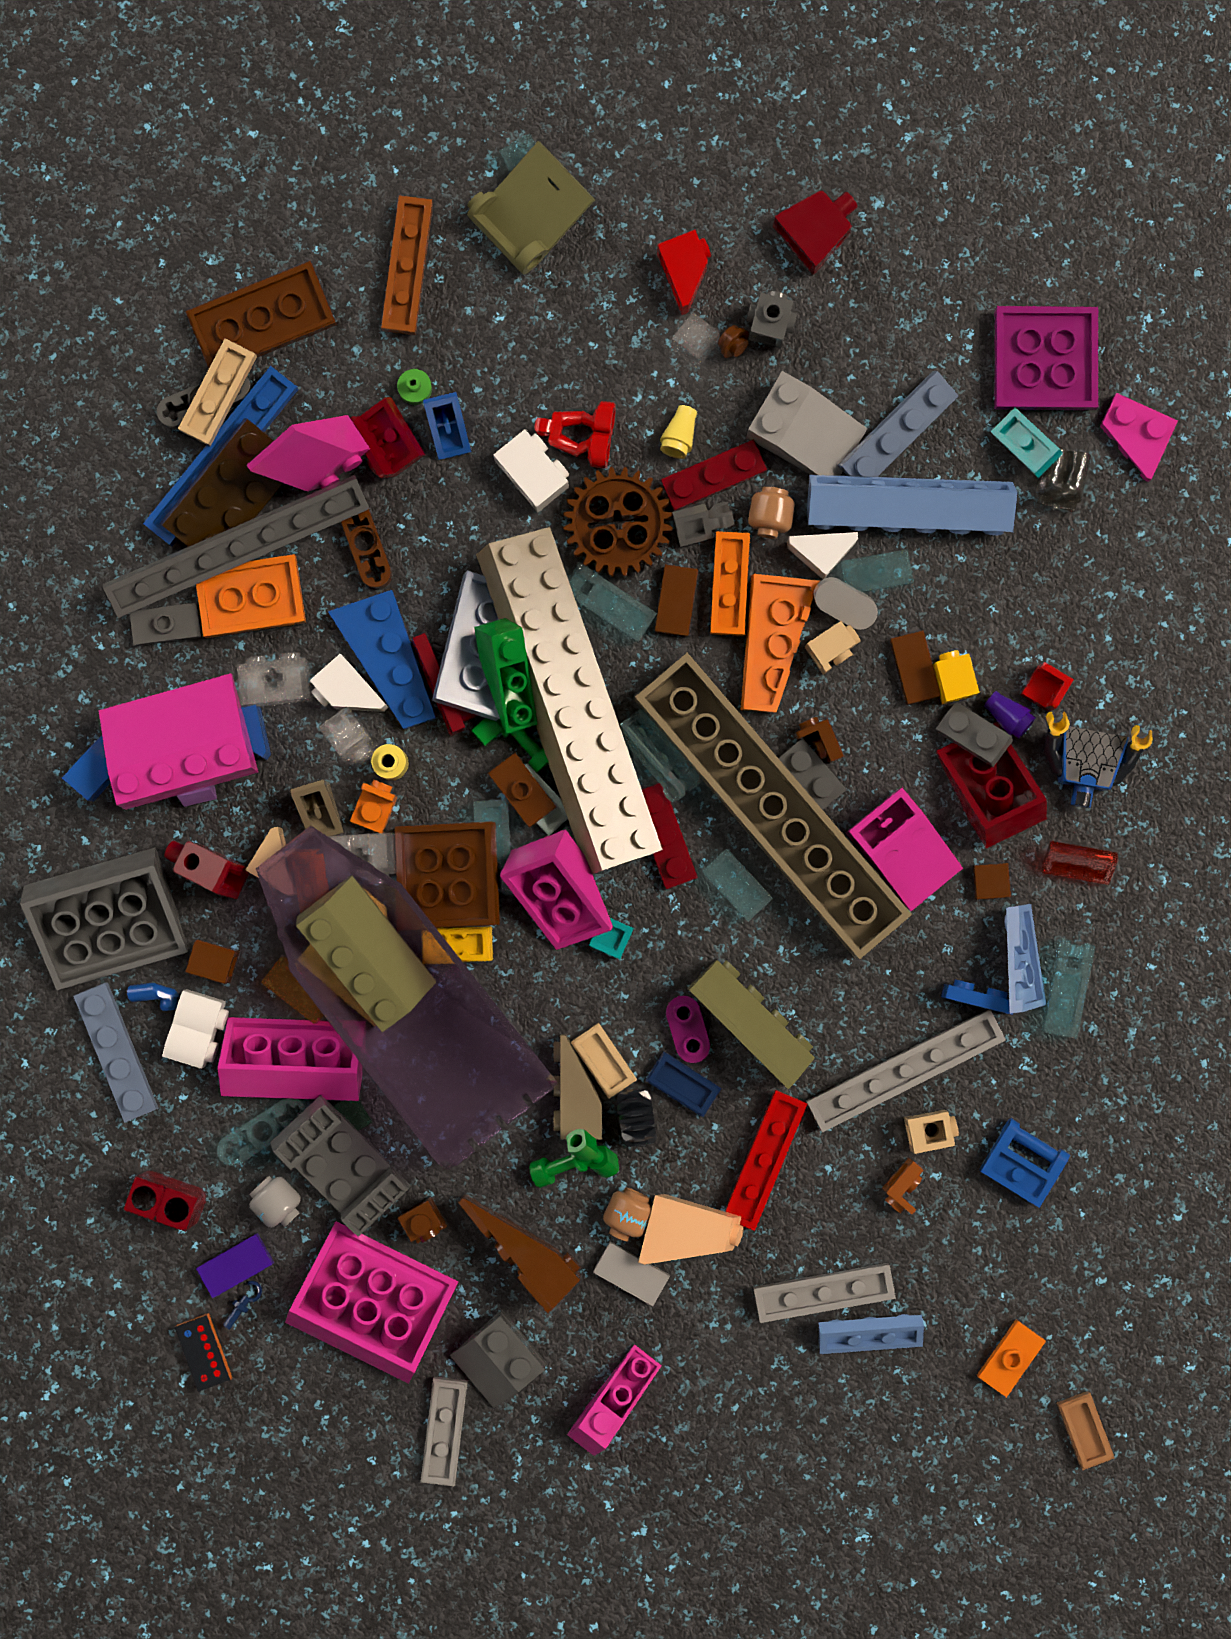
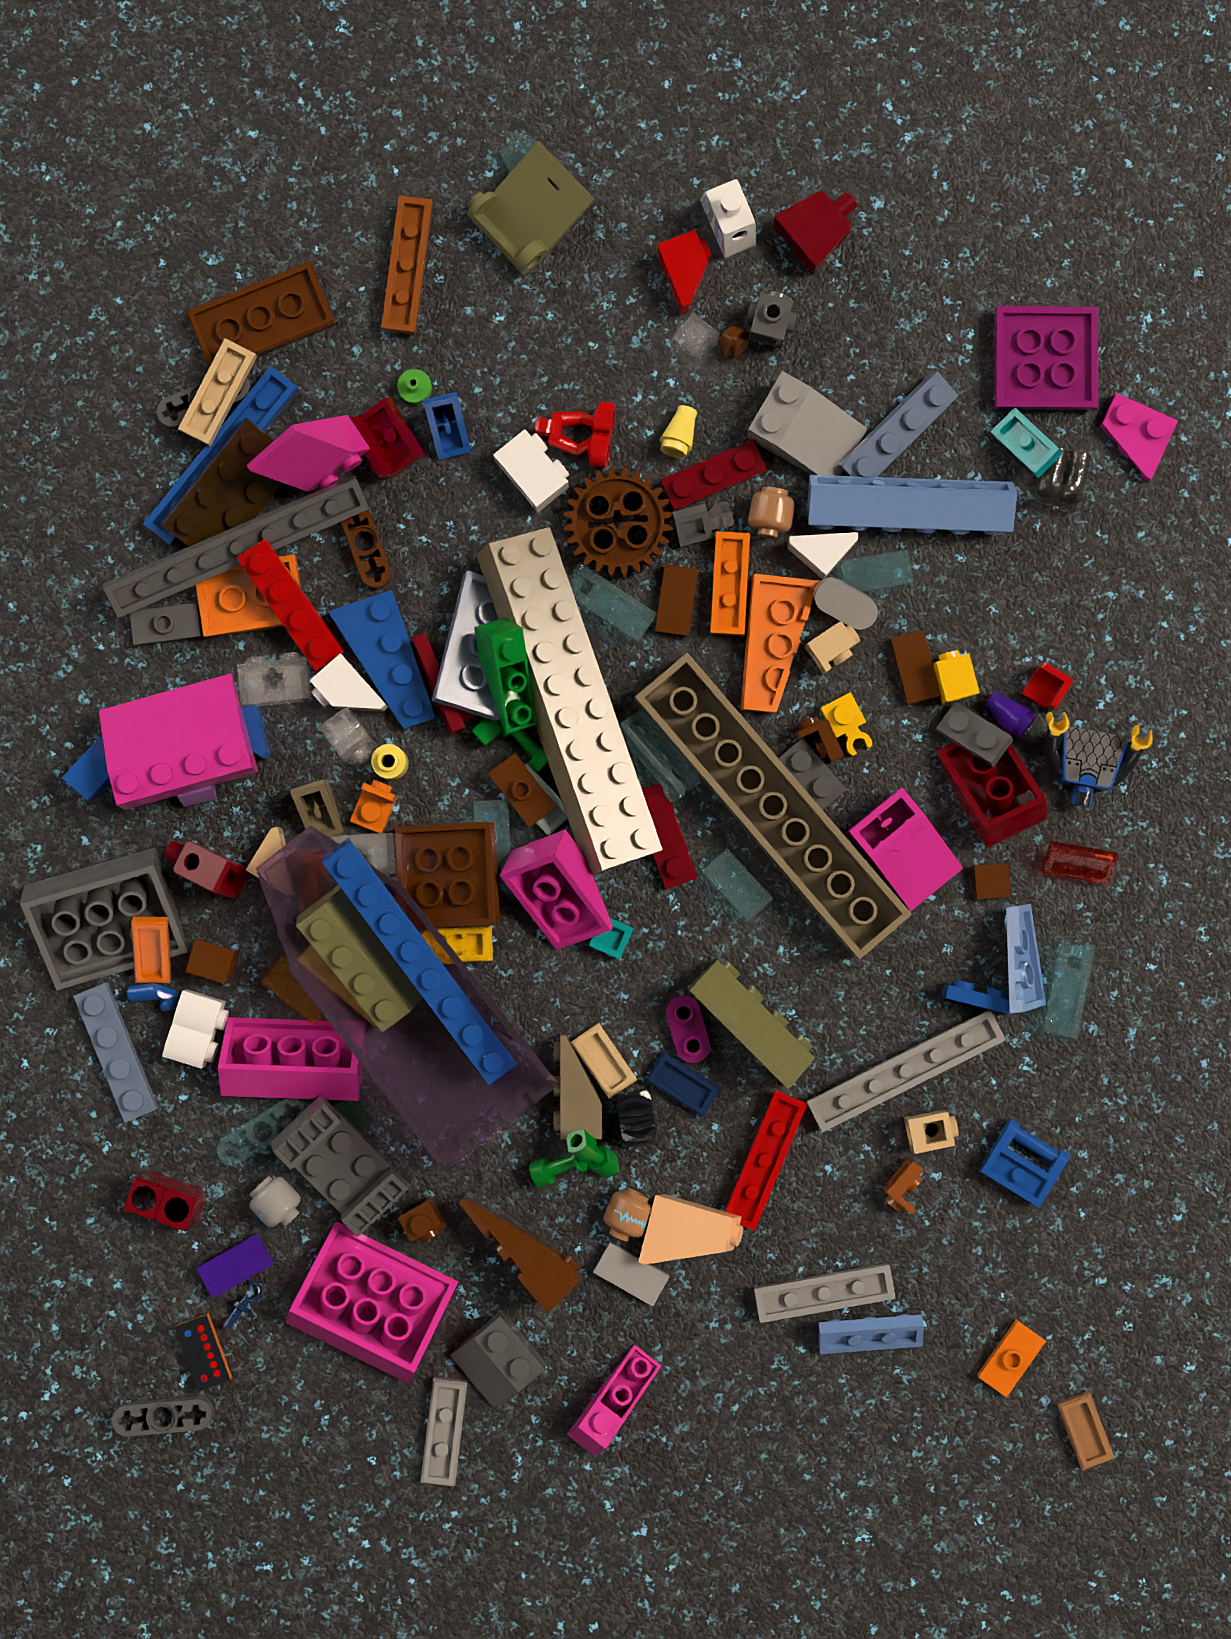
(137, 1409): none -> dark grey beam
(151, 949): none -> orange tile
(290, 604): none -> red plate
(418, 961): none -> blue brick
(728, 215): none -> white torso
(845, 719): none -> yellow plate

